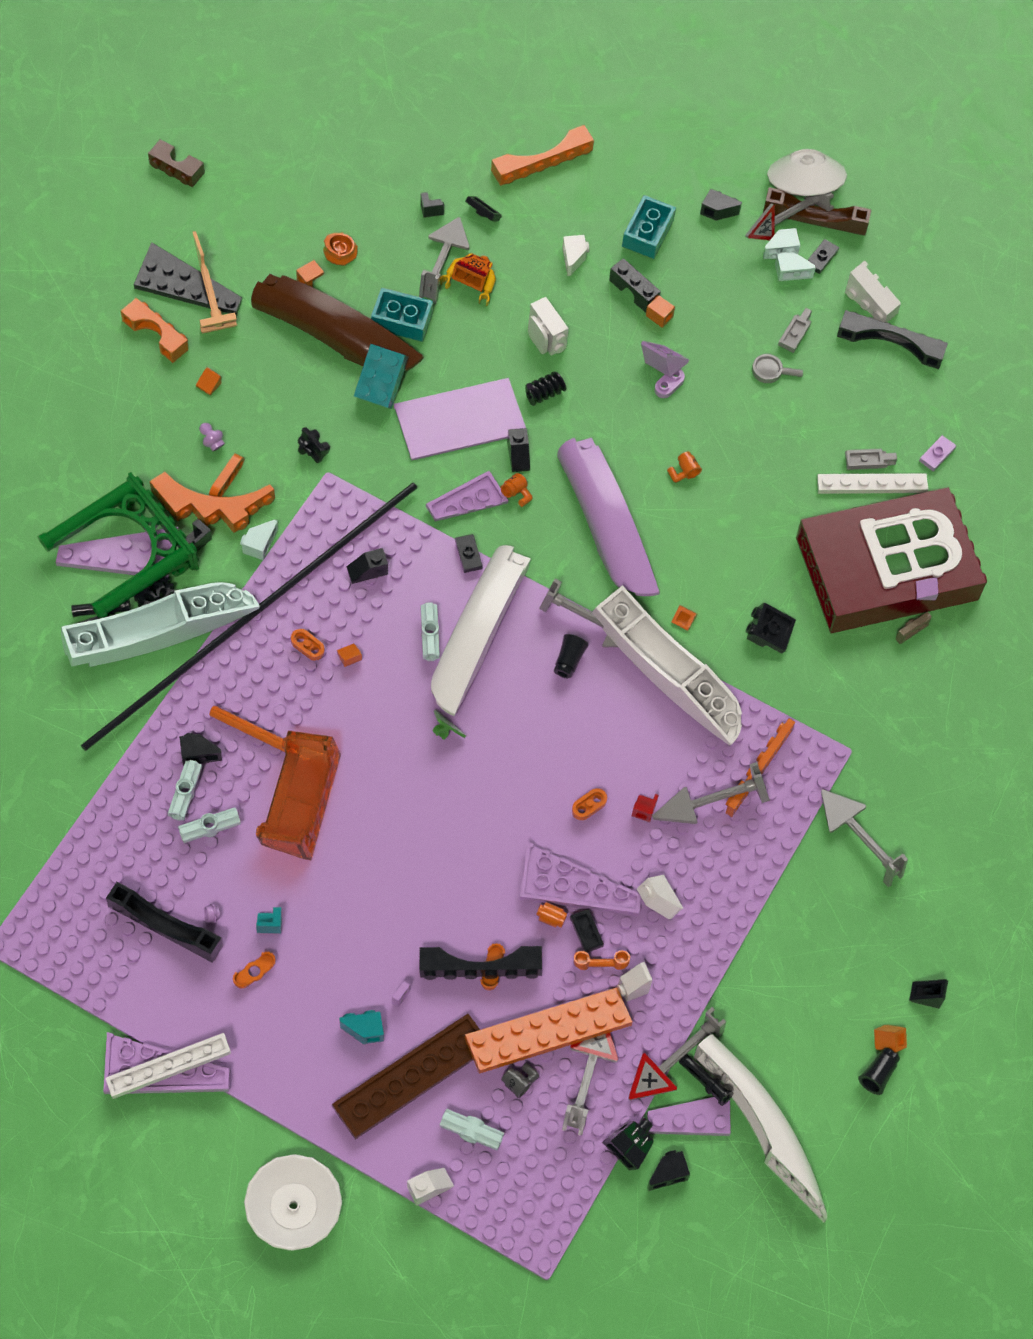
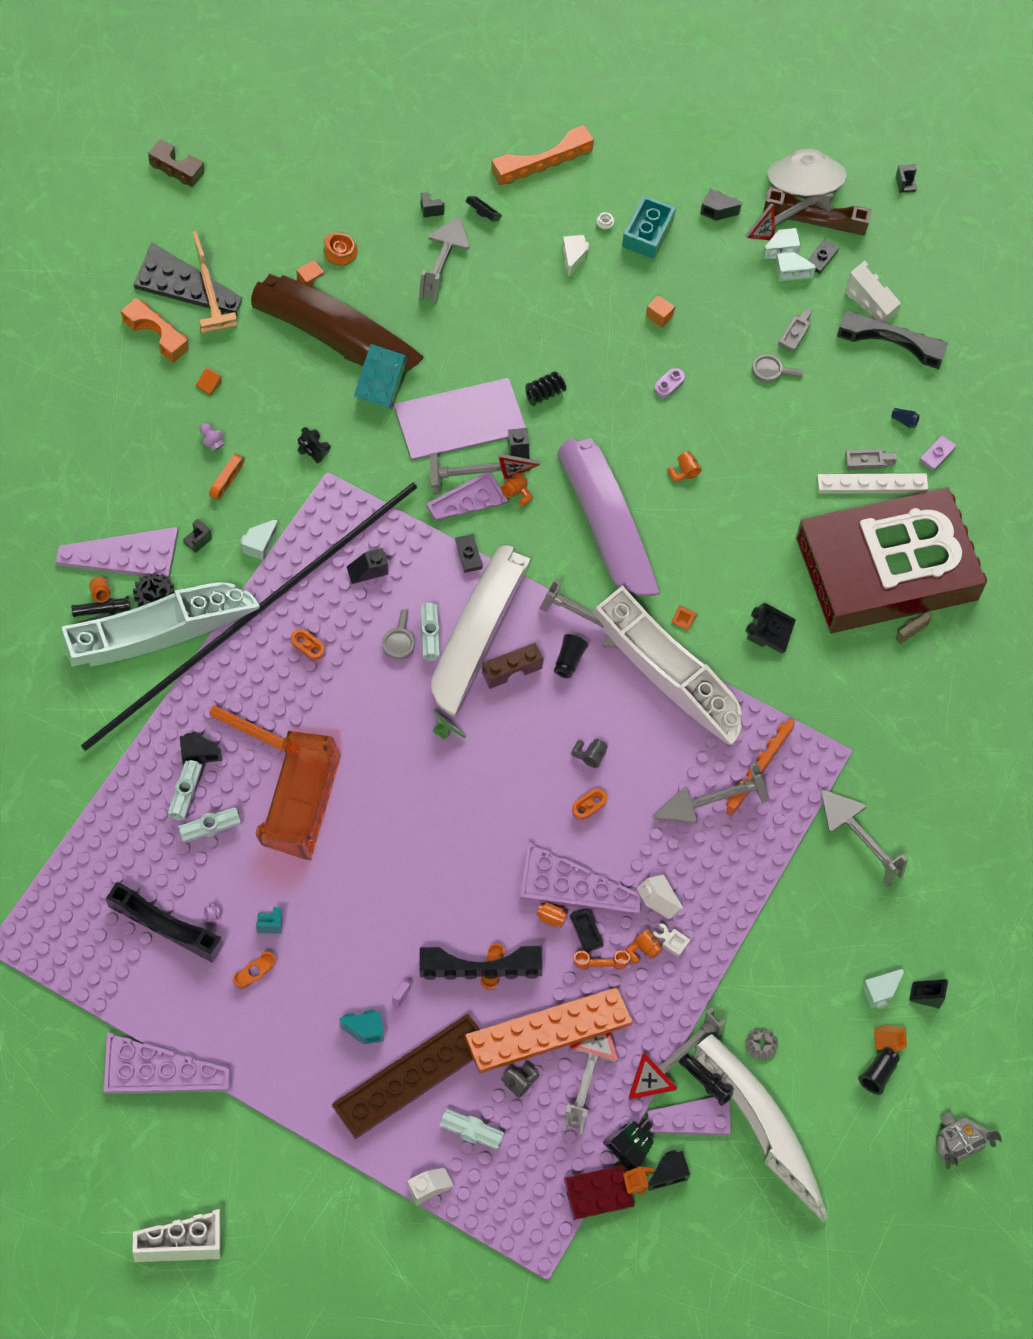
(99, 589): none -> orange brick
(124, 496): green arch -> none
(168, 1065): white plate -> none
(181, 1240): none -> white wedge
(207, 508): orange arch -> none
(286, 1182): white dish -> none
(349, 655): orange slope -> none
(398, 642): none -> light grey piece
(403, 314): teal brick -> none
(473, 272): torso -> none
(501, 668): none -> reddish brown arch
(508, 465): none -> light grey piece
(547, 328): white brick -> none
(593, 754): none -> dark grey piece
(598, 1192): none -> dark red plate
(605, 221): none -> white plate
(625, 275): arch -> none
(635, 982): white slope -> none
(636, 1180): none -> orange panel
(644, 807): red panel -> none
(647, 944): none -> orange piece
(663, 358): lavender slope -> none
(673, 942): none -> white plate
(754, 1048): none -> light grey gear
(881, 989): none -> light aqua slope
(905, 178): none -> panel
(906, 417): none -> dark blue cone
(927, 589): lavender slope -> none
(962, 1139): none -> torso

